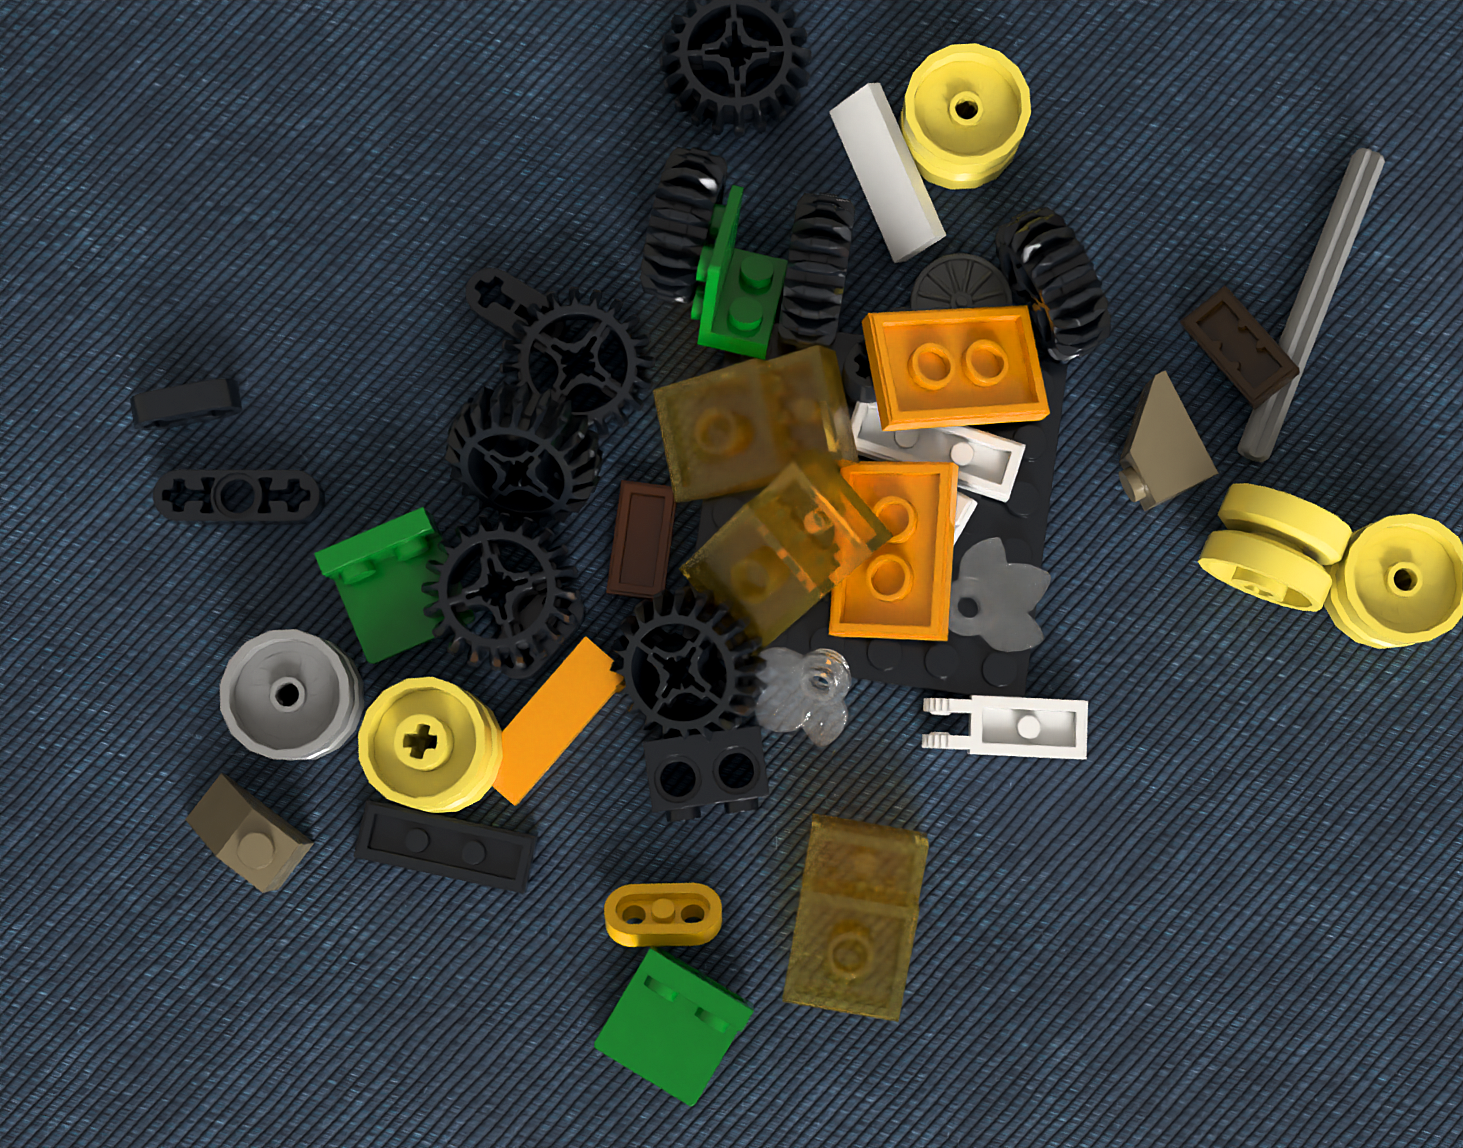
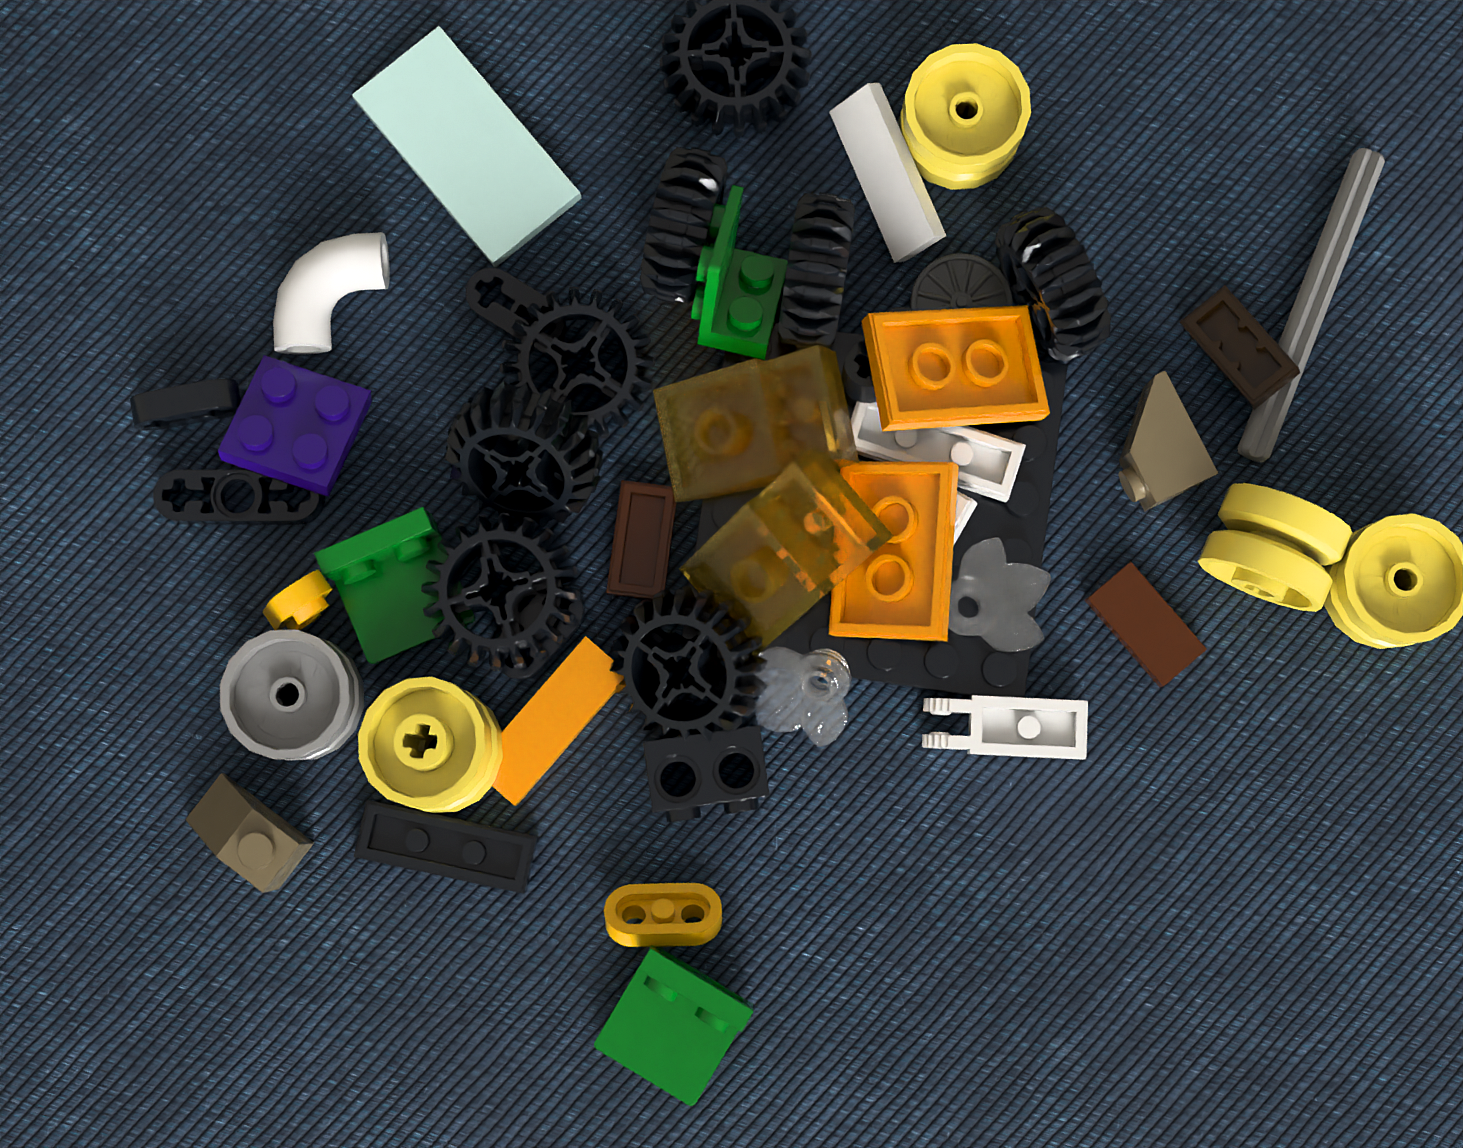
(295, 425): none -> dark purple plate
(299, 602): none -> yellow plate
(318, 283): none -> white cylinder
(467, 146): none -> light aqua tile
(855, 917): clear yellow slope -> none
(1145, 624): none -> reddish brown tile

